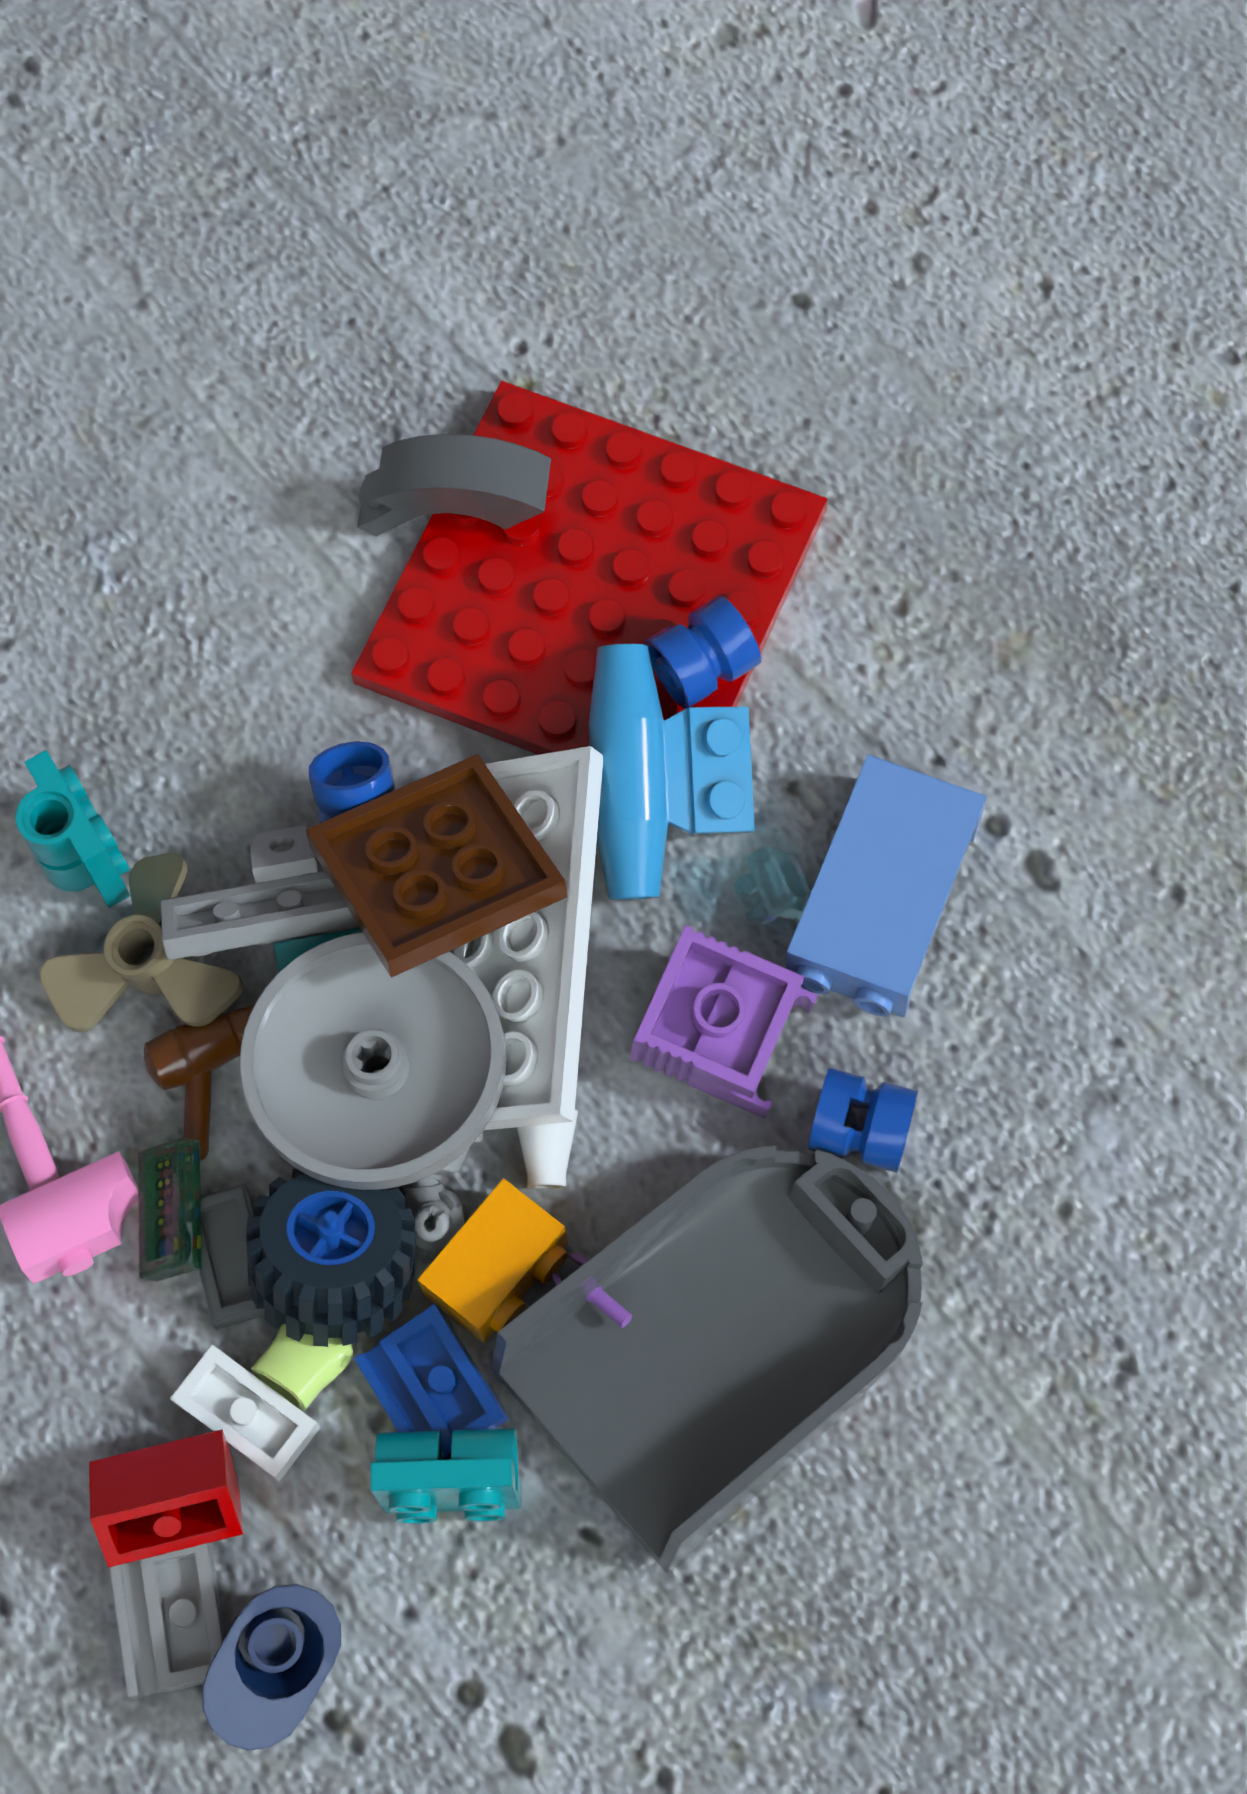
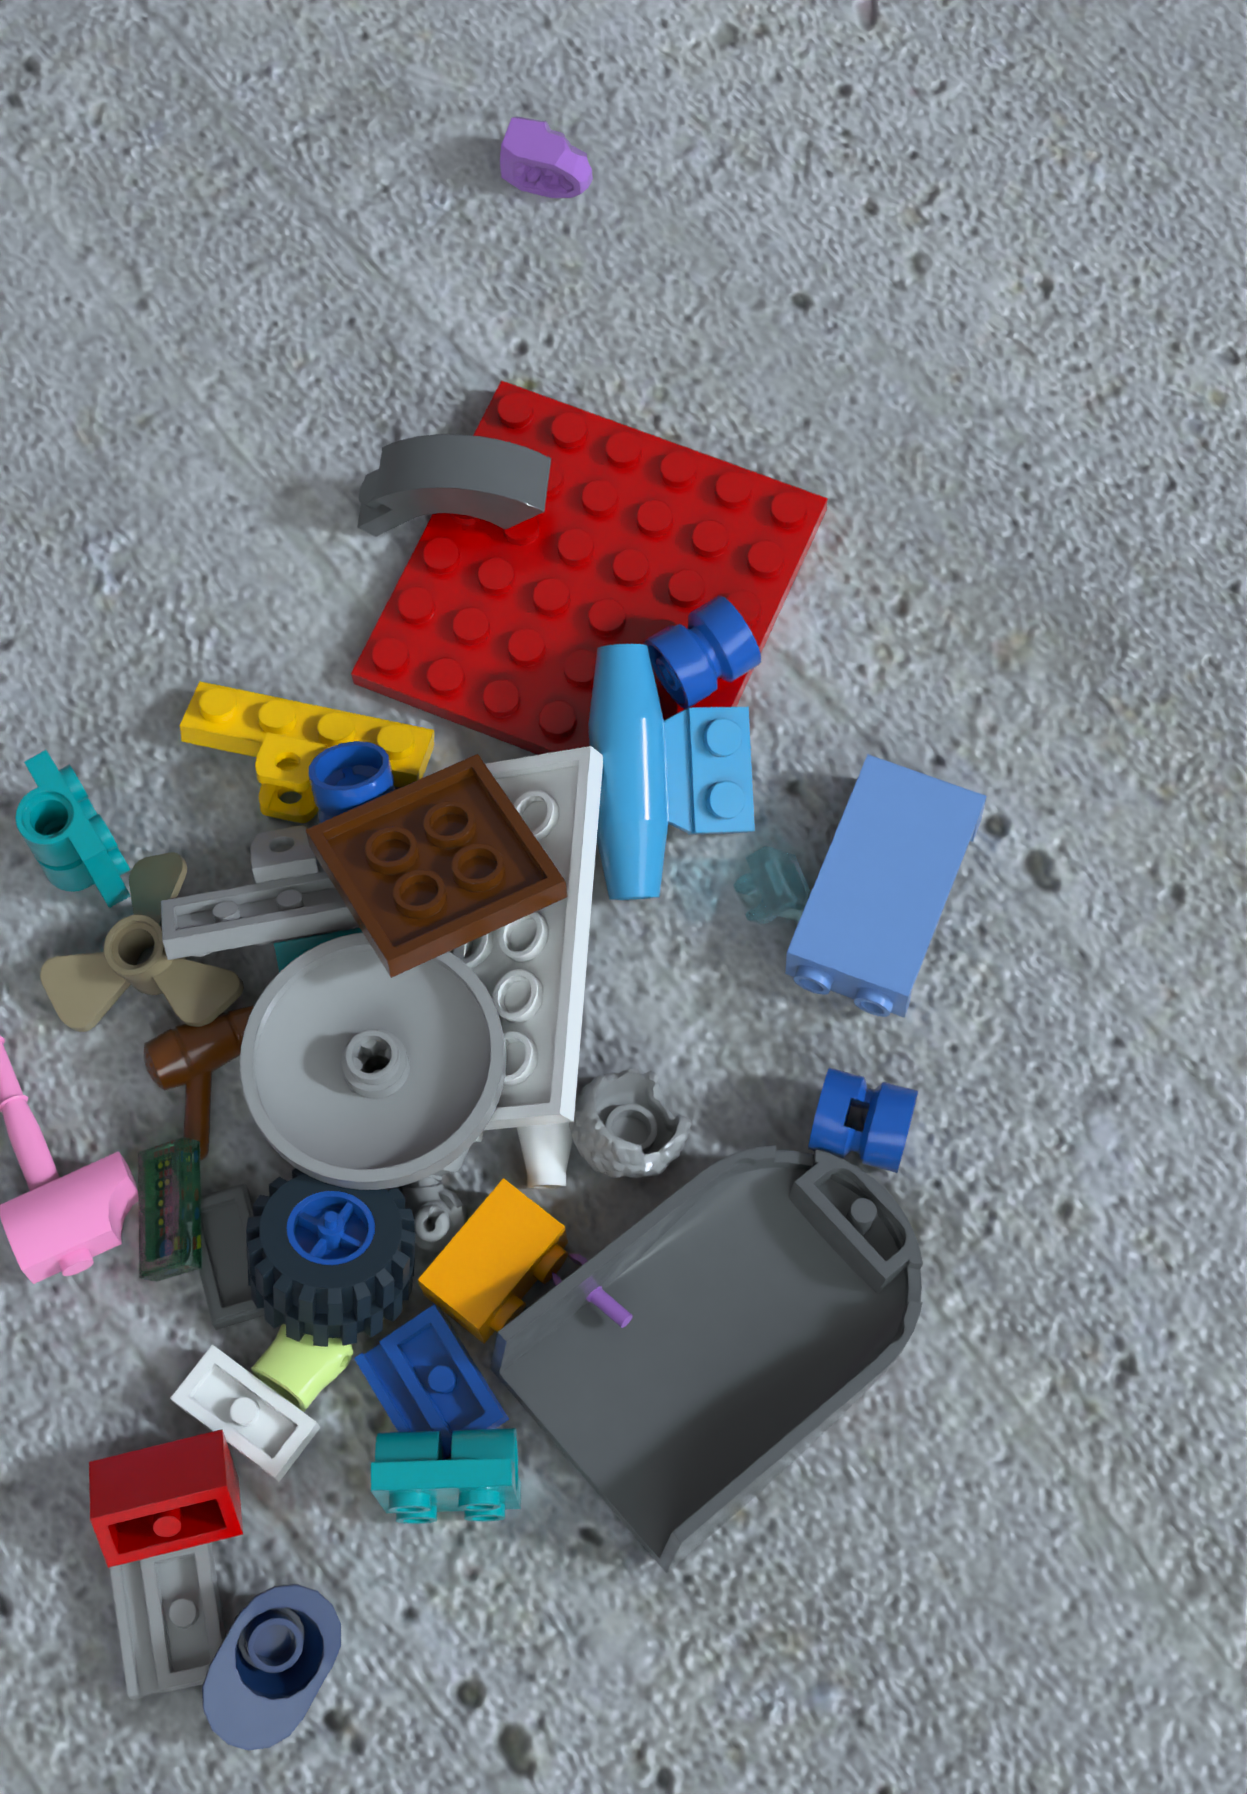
(289, 736): none -> yellow plate
(543, 160): none -> medium lavender rock
(625, 1127): none -> light grey hair
(718, 1019): medium lavender piece -> none

